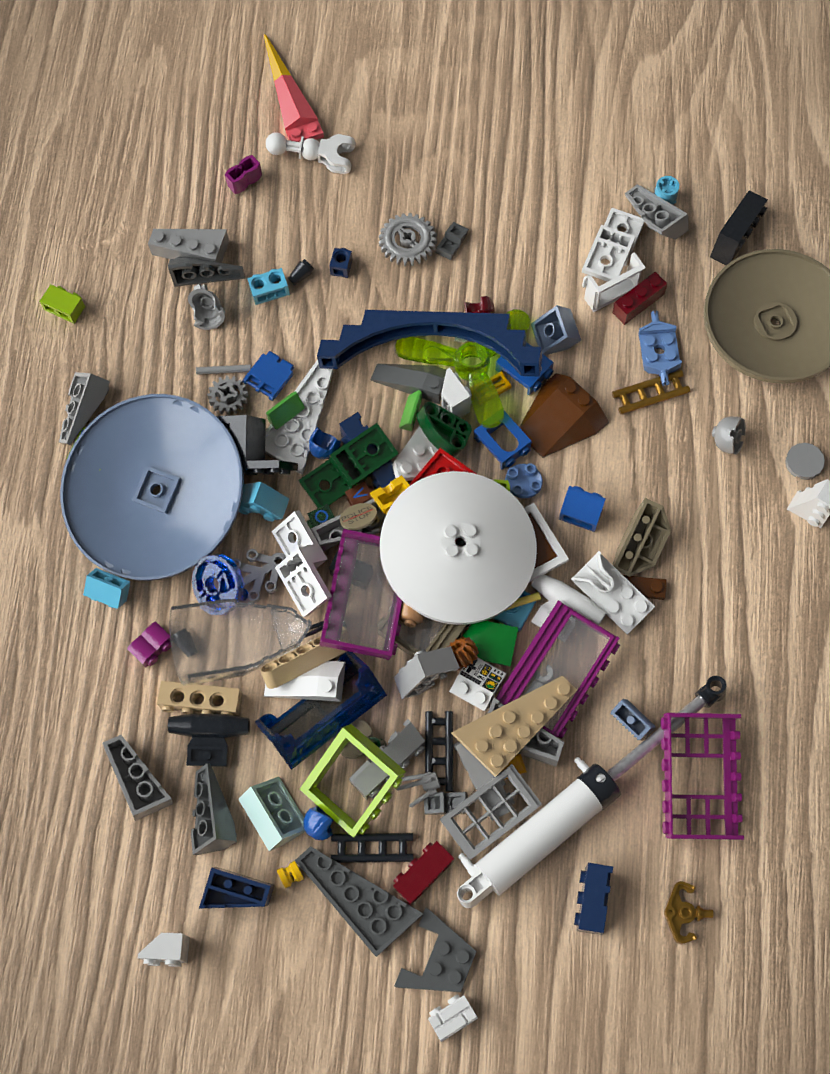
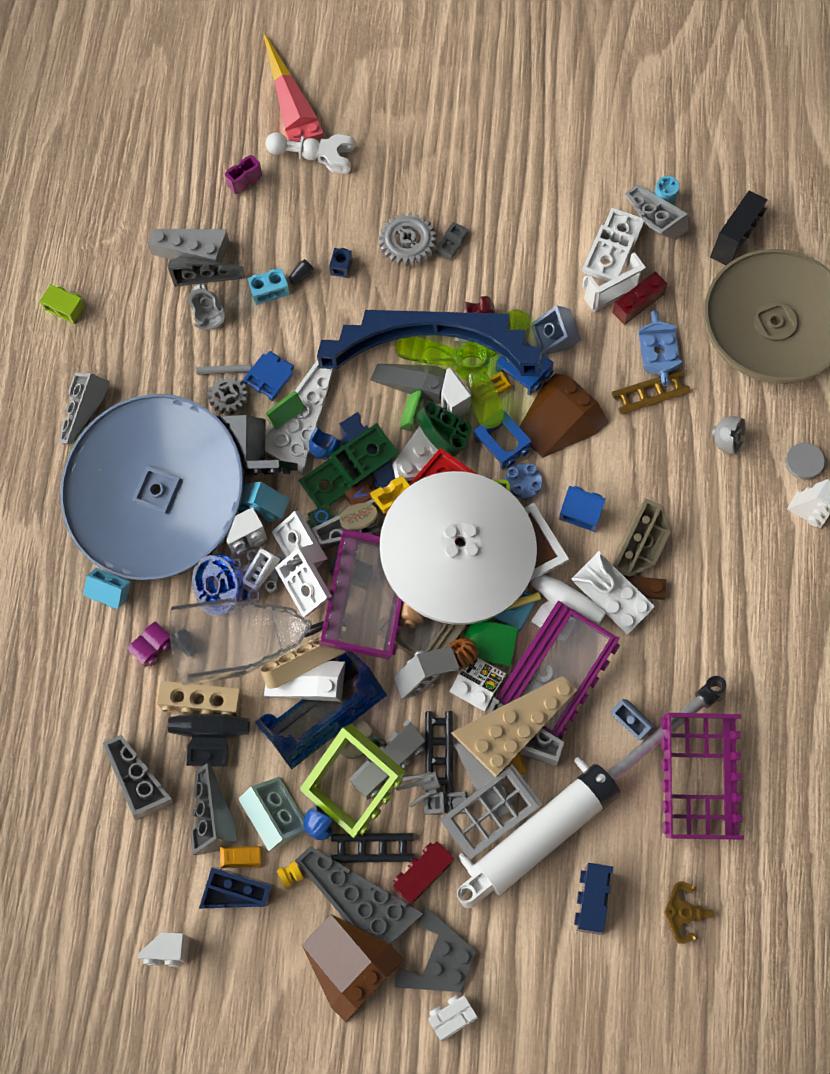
(240, 856): none -> light orange tile
(245, 533): none -> white slope
(268, 567): none -> white slope
(349, 963): none -> reddish brown wedge

